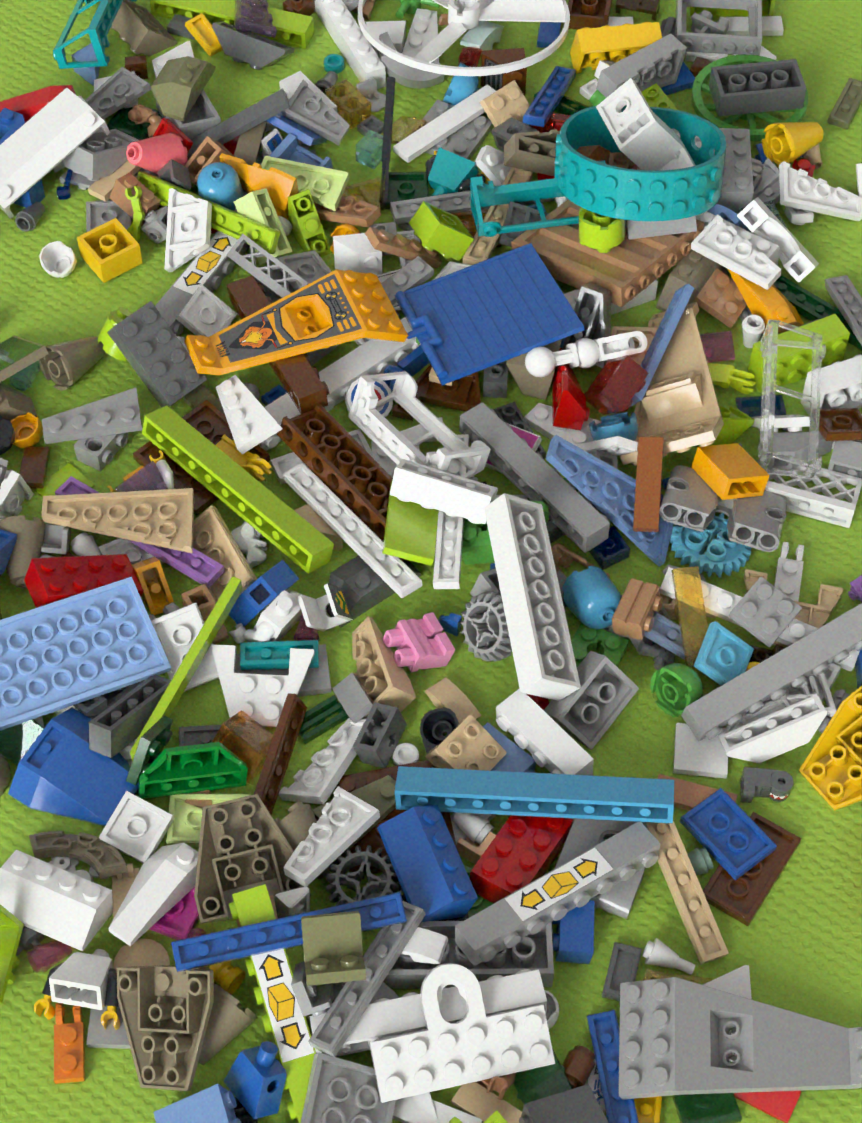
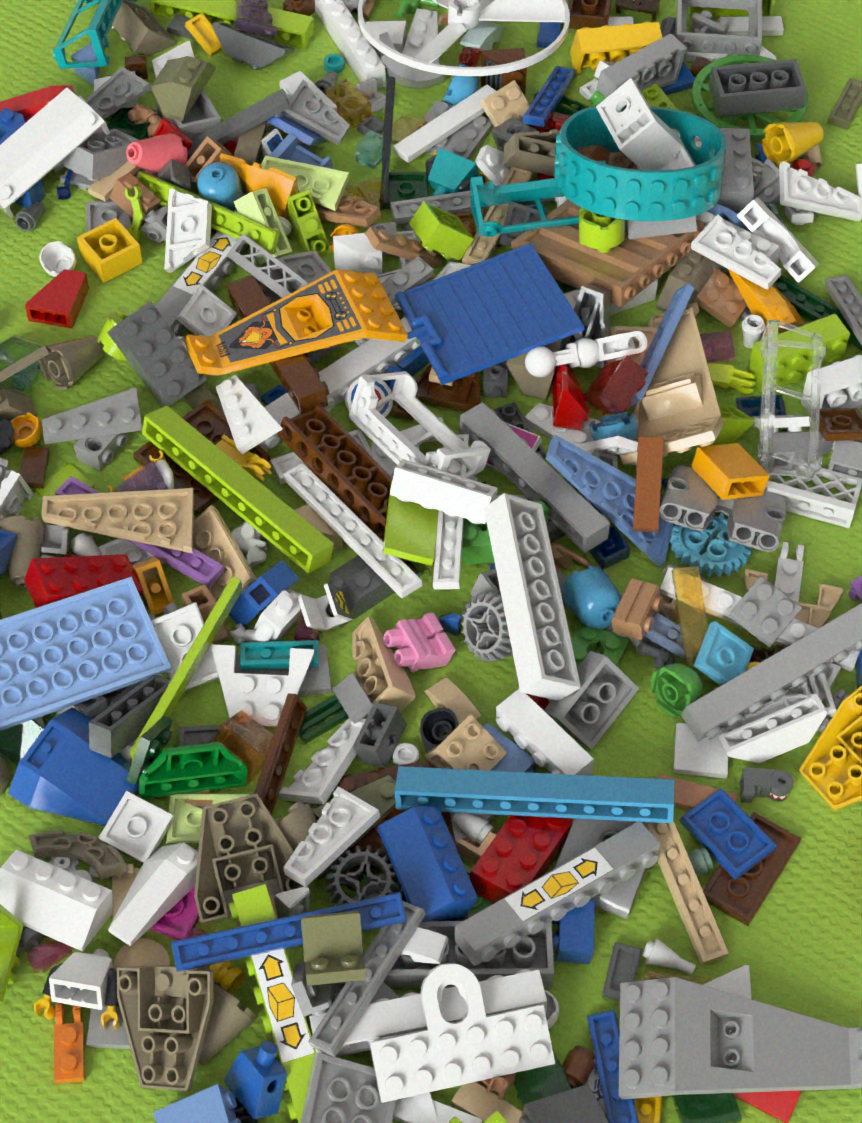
(59, 300): none -> red slope

